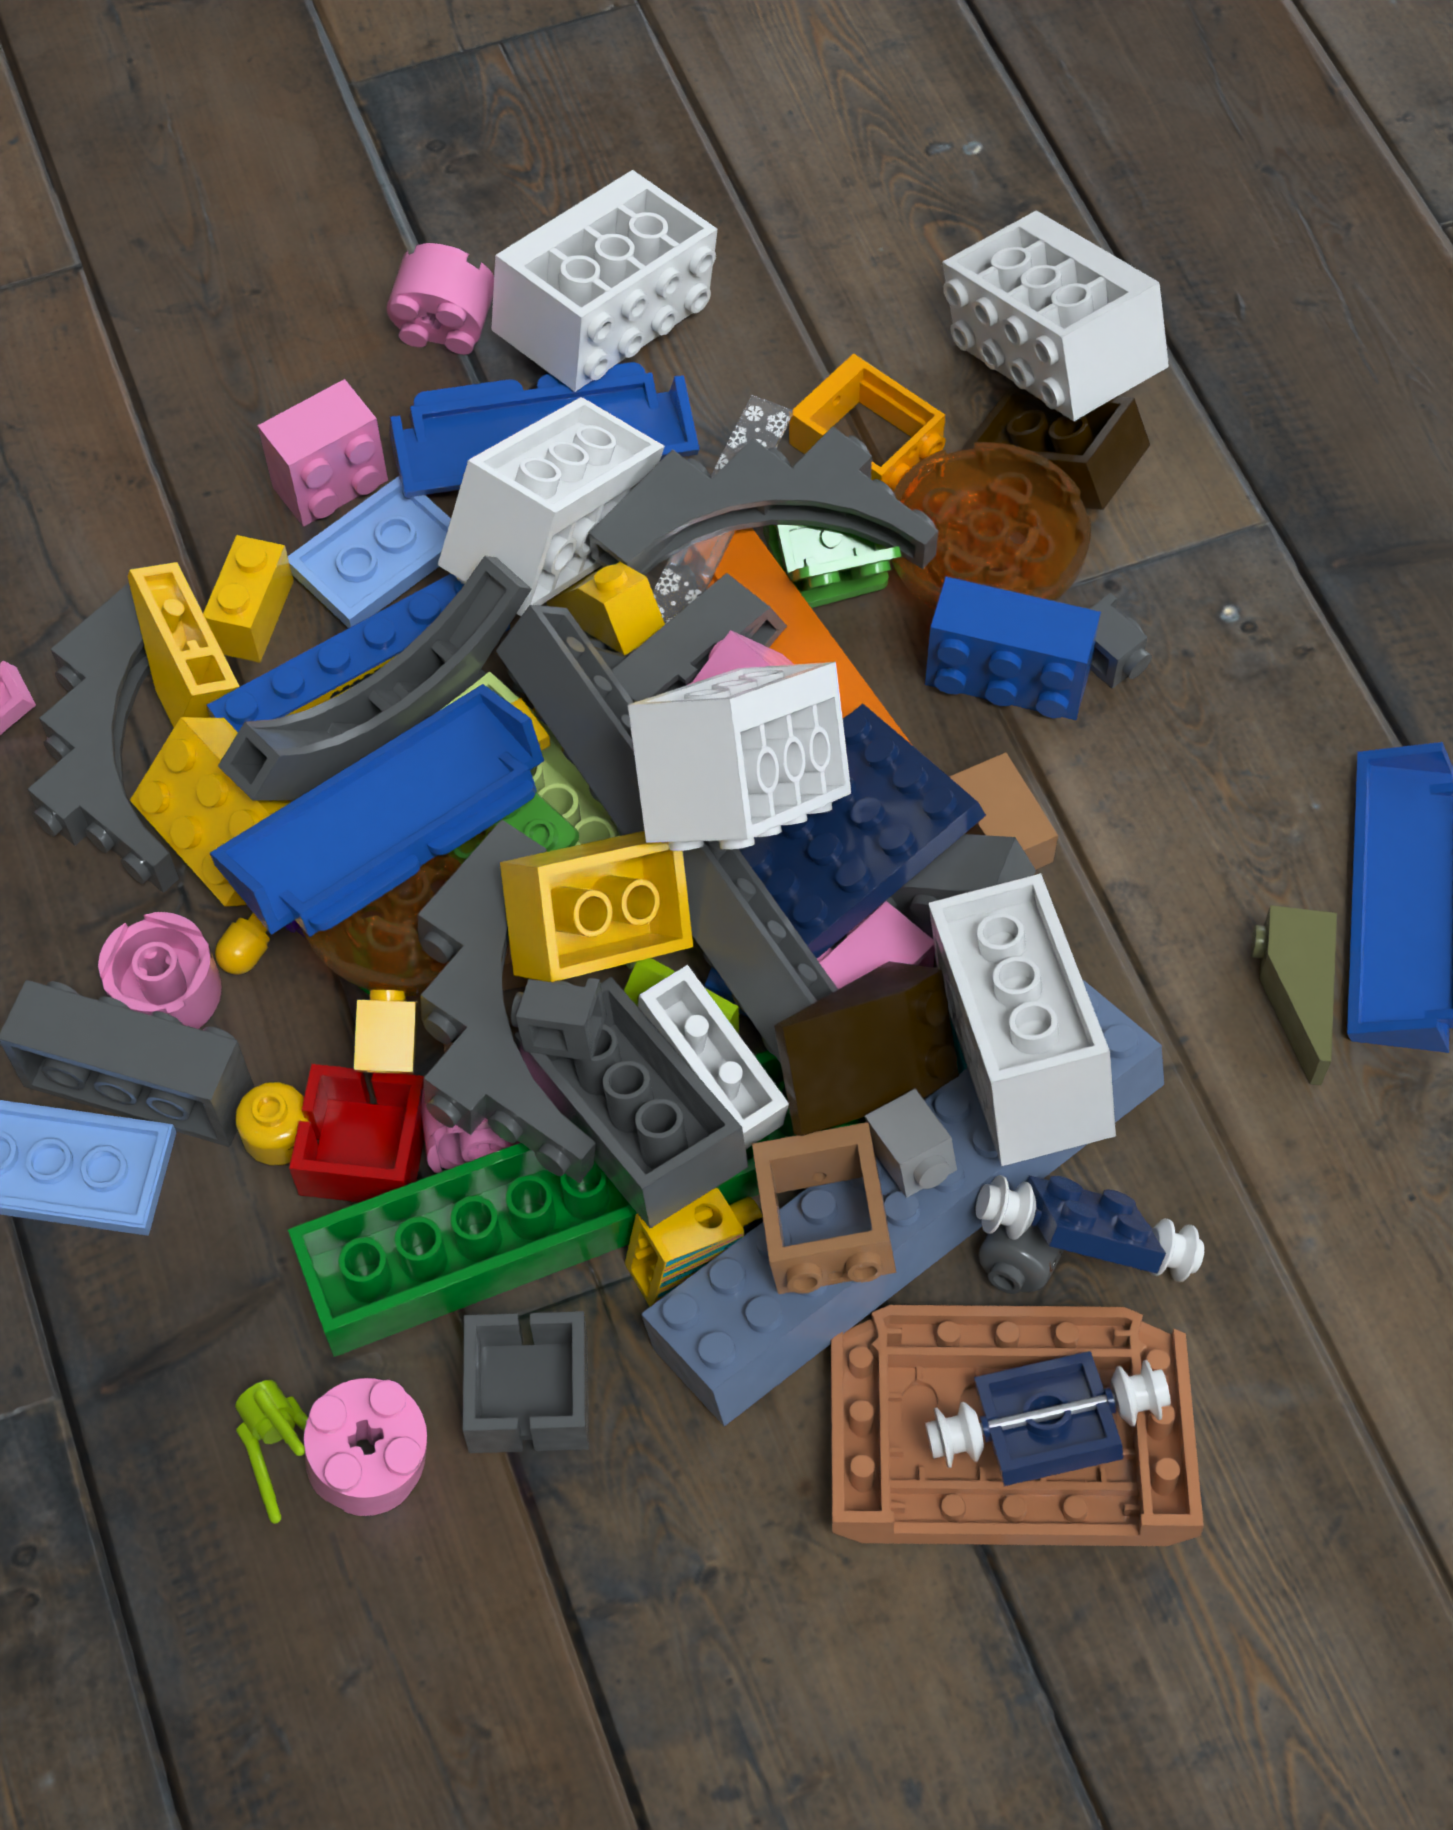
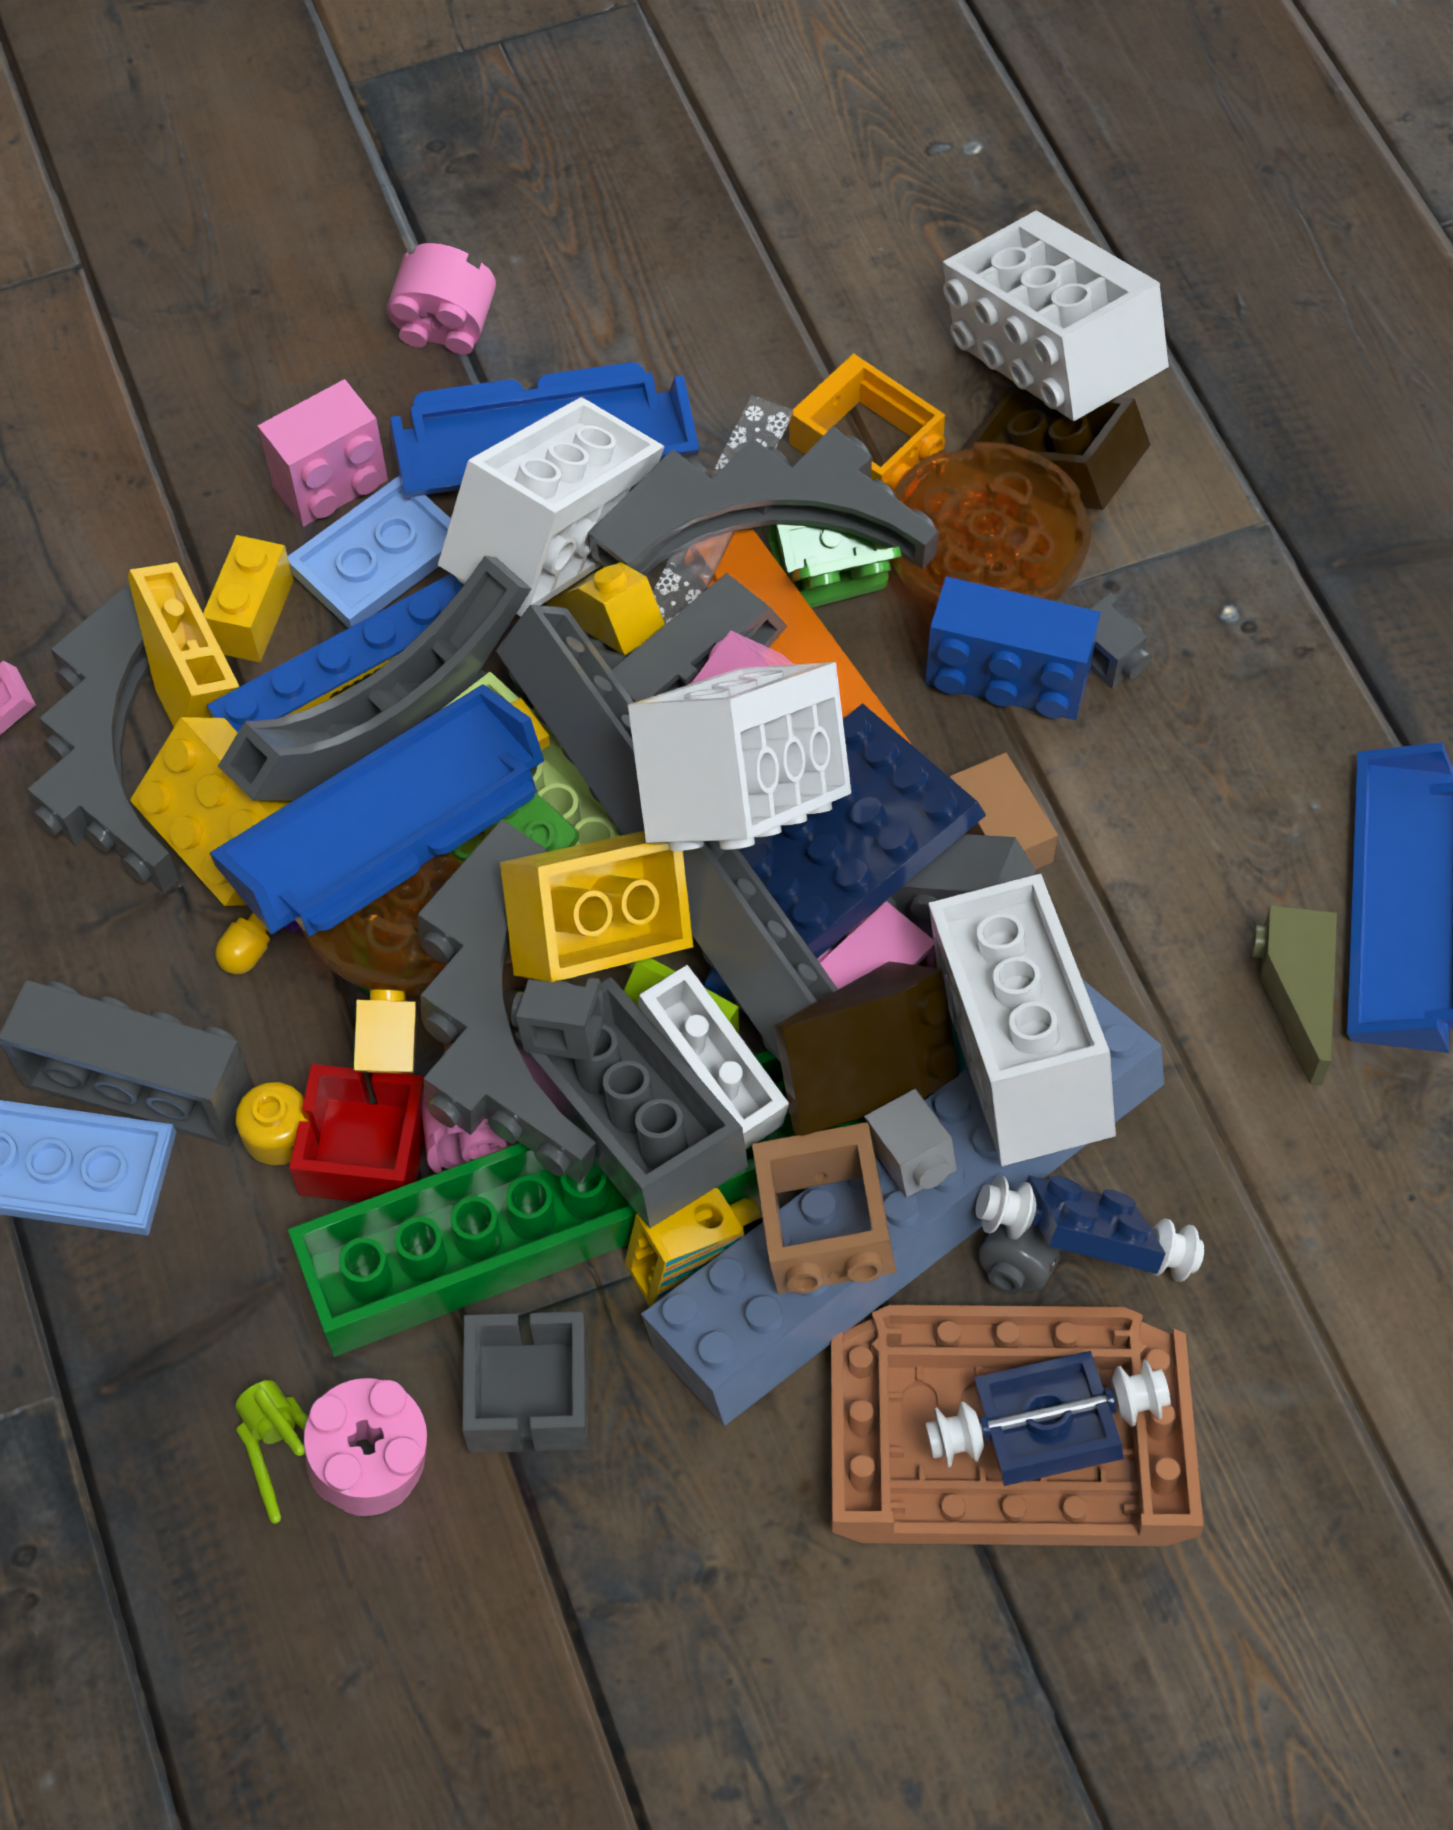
(162, 968): bright pink brick -> none
(603, 279): white brick -> none

